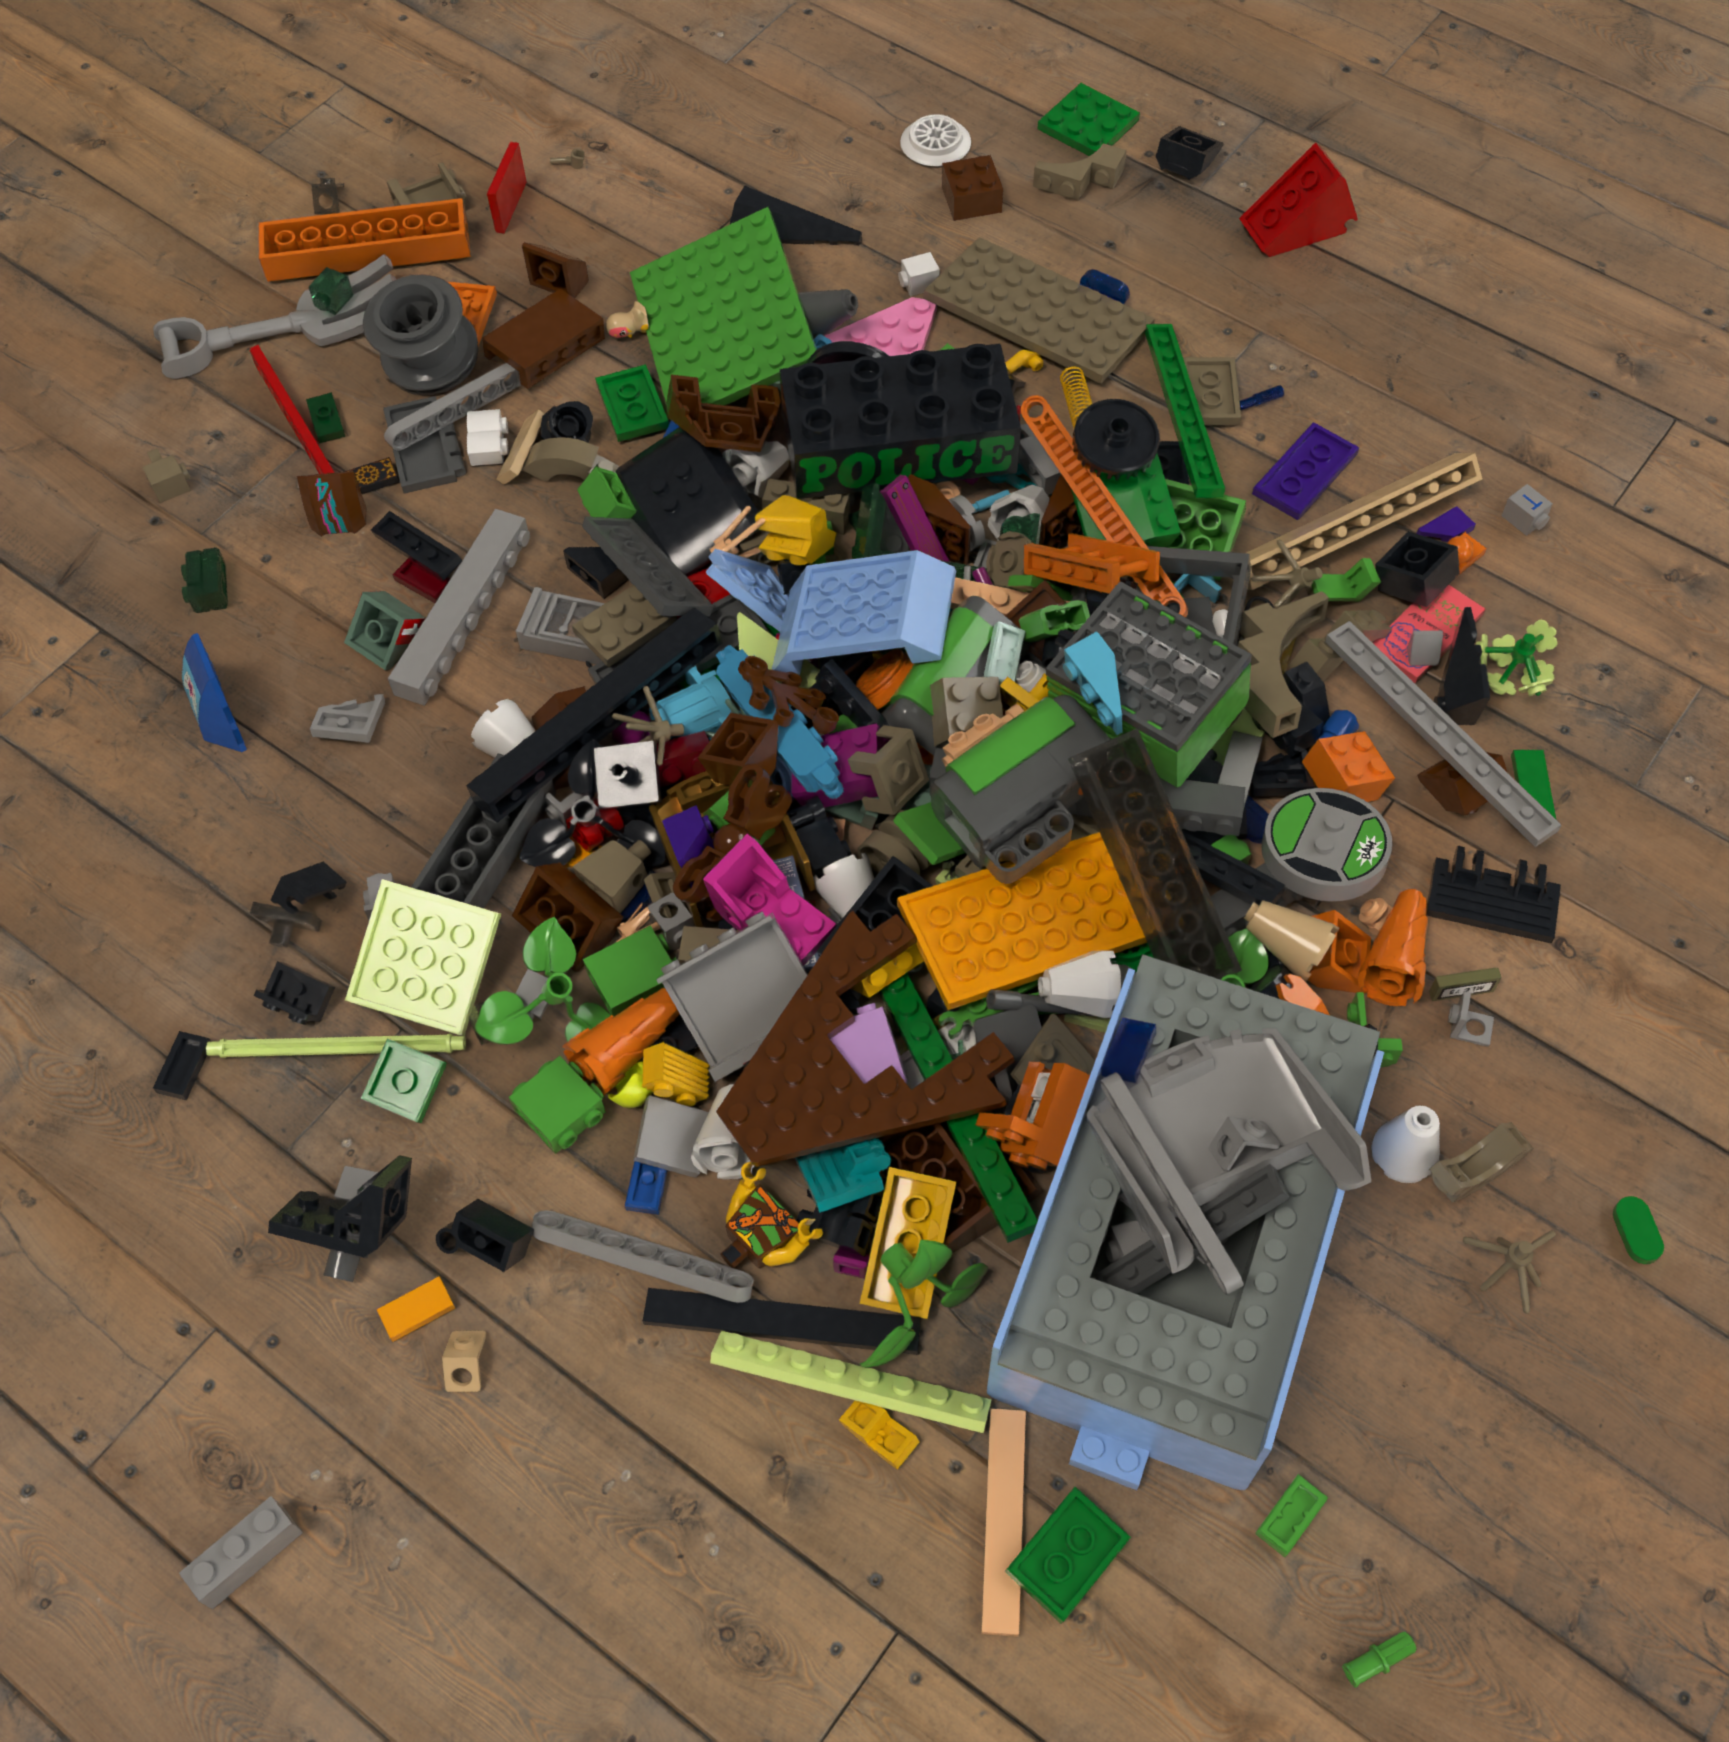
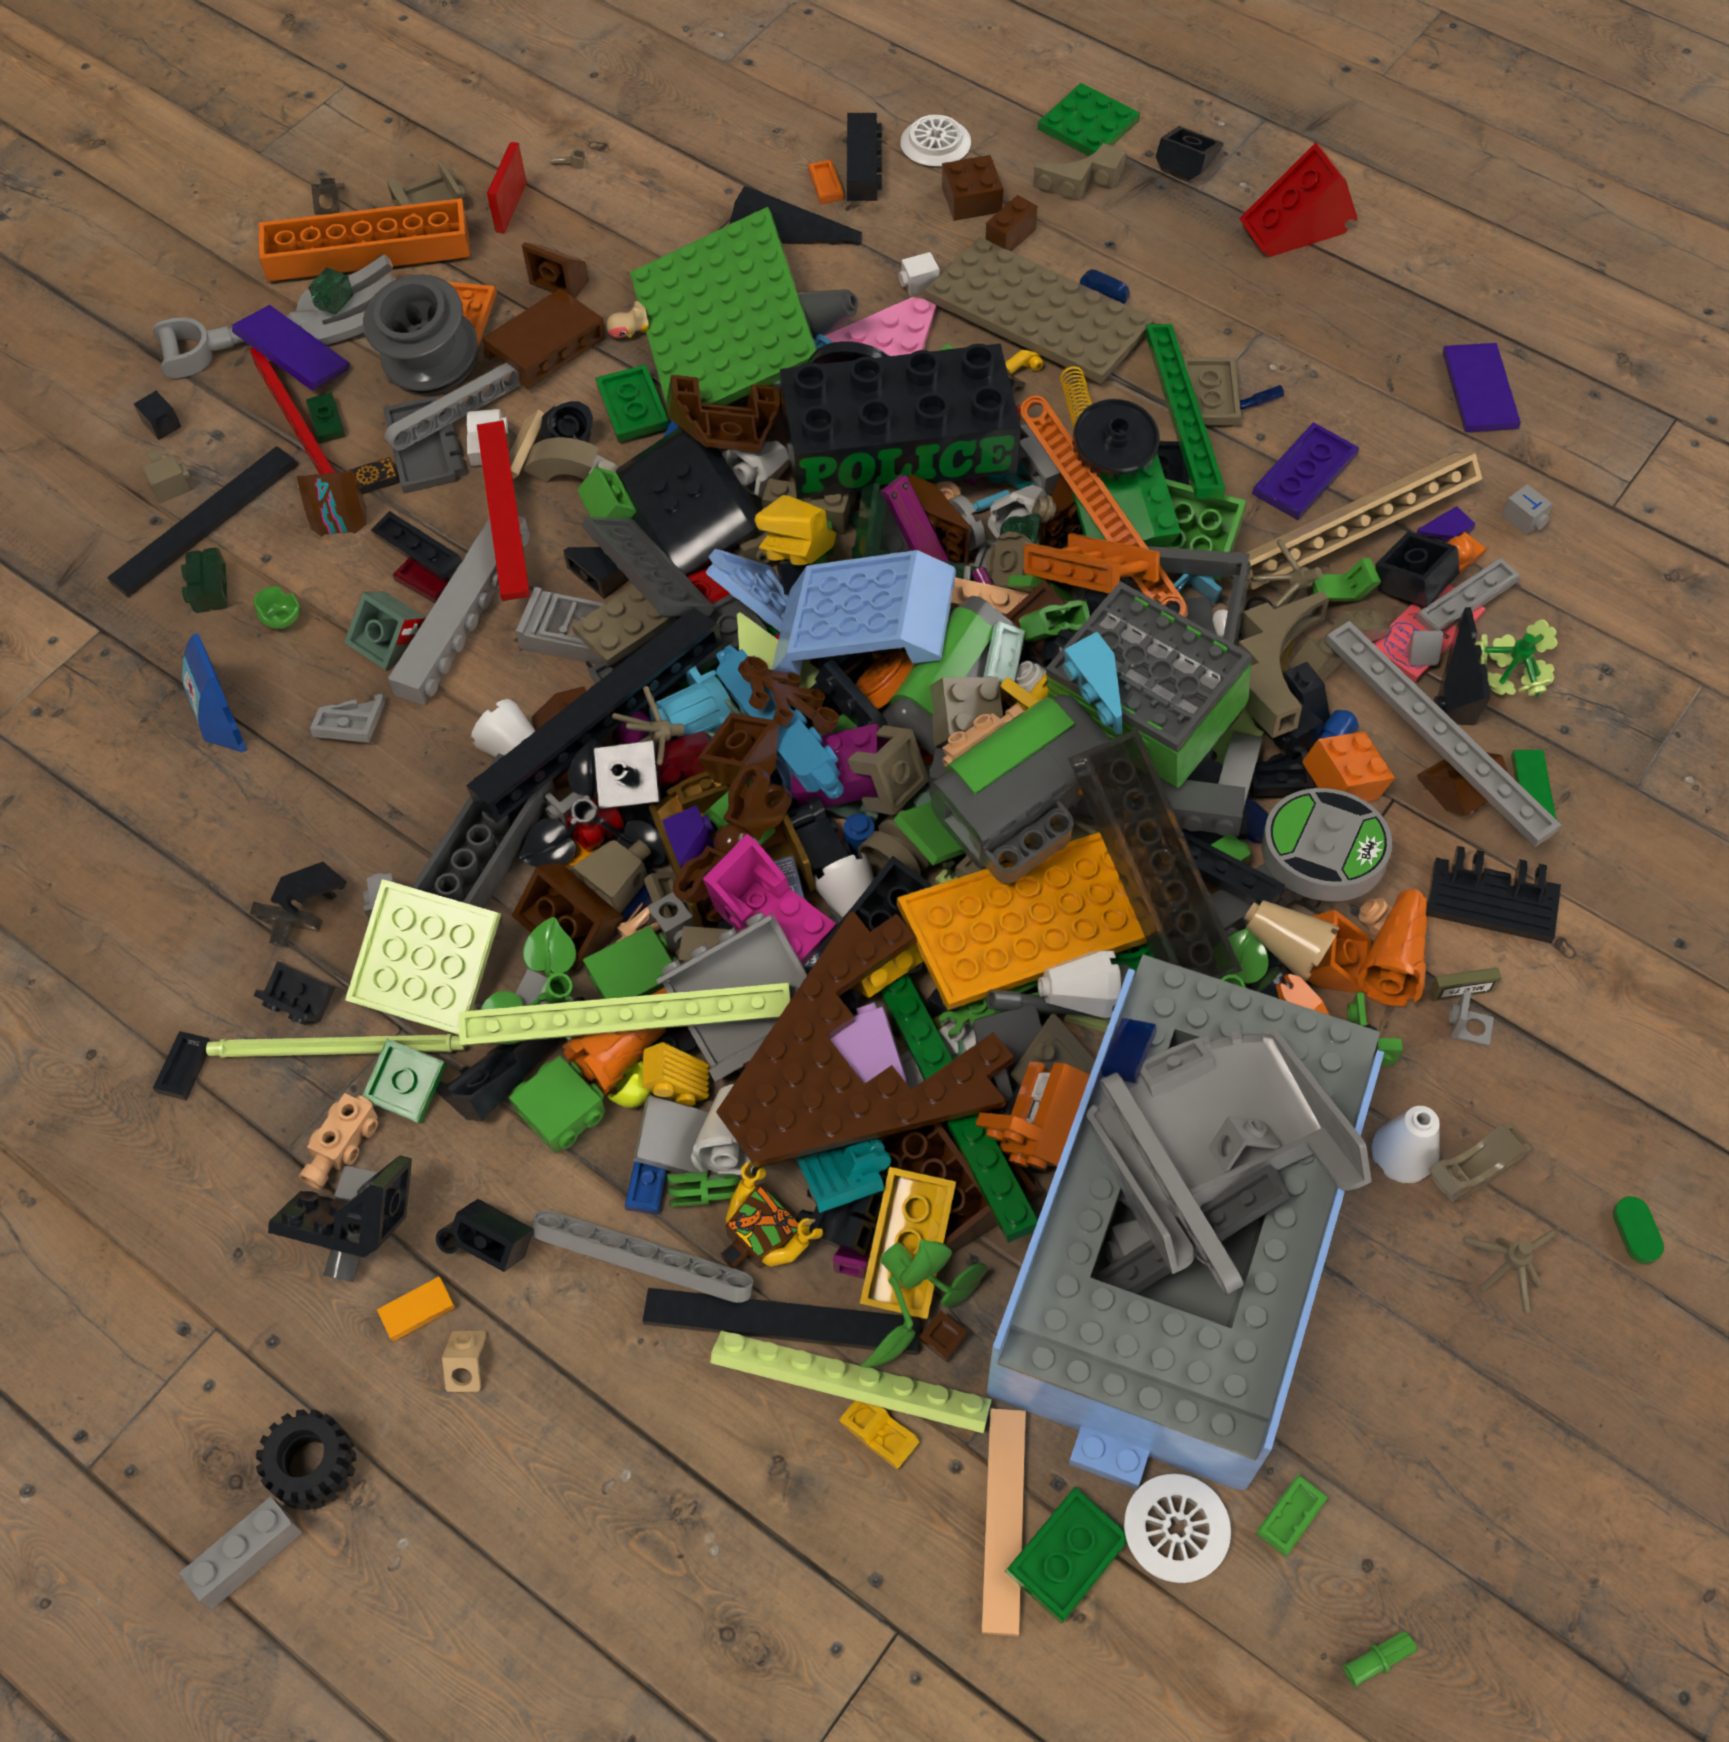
(157, 415): none -> black brick
(201, 521): none -> black tile
(276, 608): none -> bright green hair
(287, 1440): none -> black tyre
(290, 347): none -> dark purple tile
(348, 1133): none -> light nougat brick
(493, 1077): none -> black wedge
(503, 511): none -> red tile
(622, 1014): none -> yellowish green plate
(709, 1188): none -> bright green arm
(730, 545): light nougat plant -> none
(825, 181): none -> orange tile
(857, 830): none -> blue brick
(862, 156): none -> black brick
(943, 1336): none -> reddish brown plate
(1012, 223): none -> reddish brown brick
(1044, 507): none -> dark tan plate
(1205, 1501): none -> white piece
(1471, 593): none -> light grey tile
(1481, 387): none -> dark purple tile

